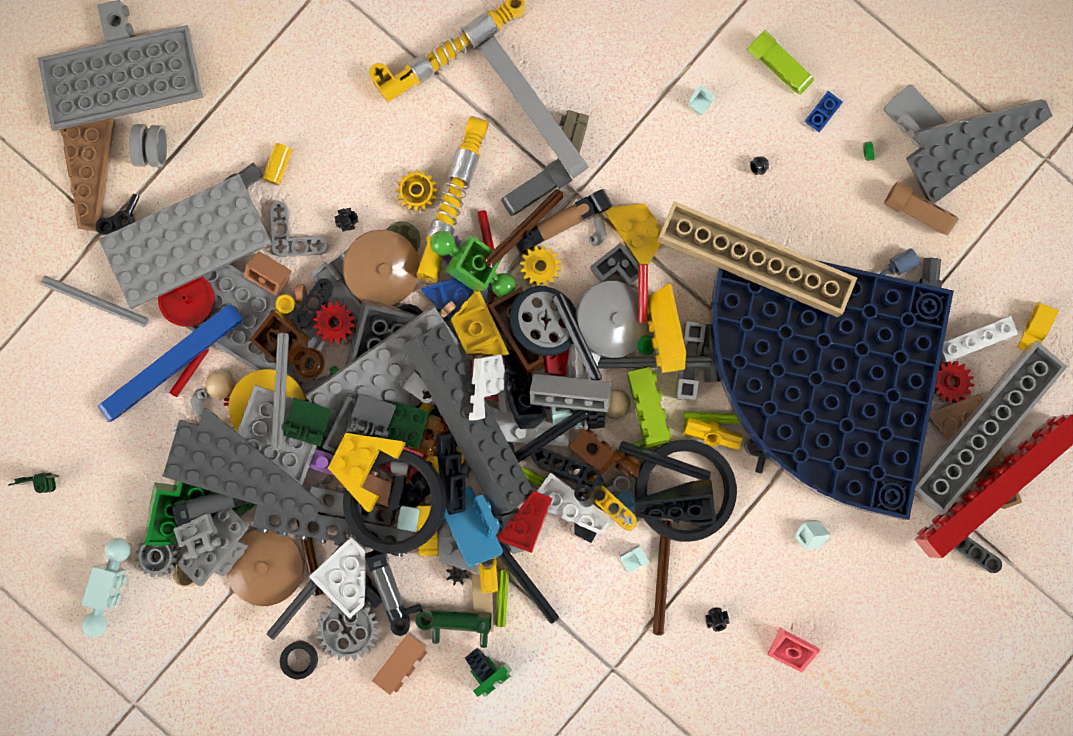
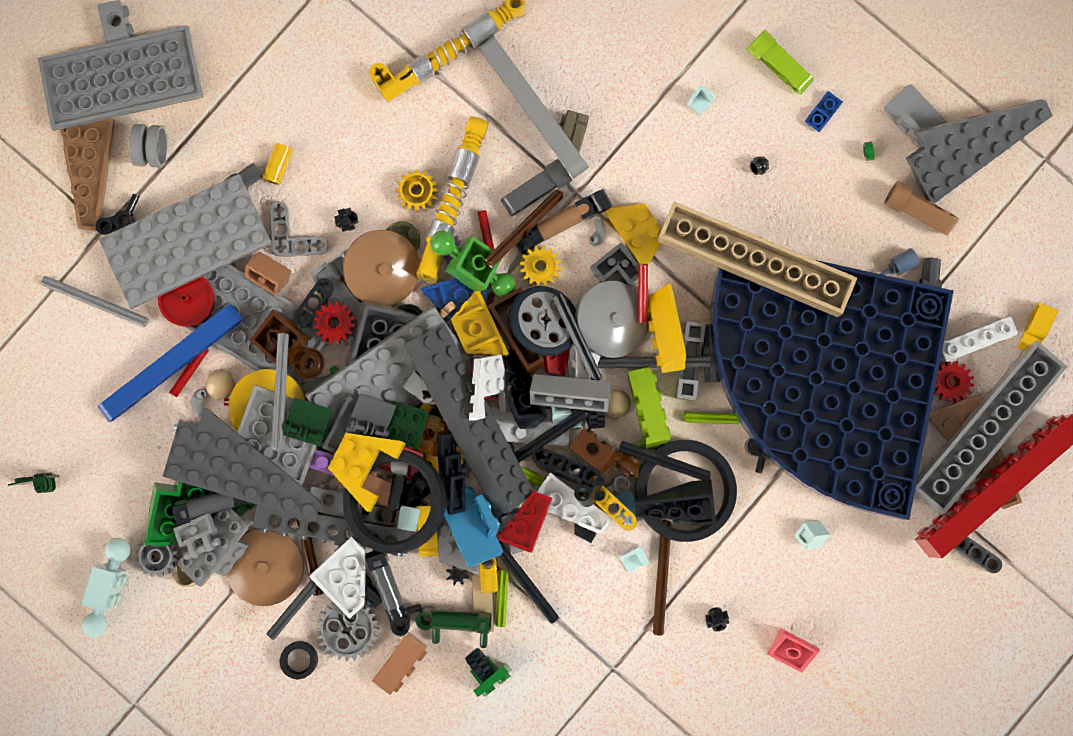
(285, 304): yellow tile -> none
(300, 293): nougat tile -> none
(645, 345): green tile -> none
(712, 433): yellow piece -> none

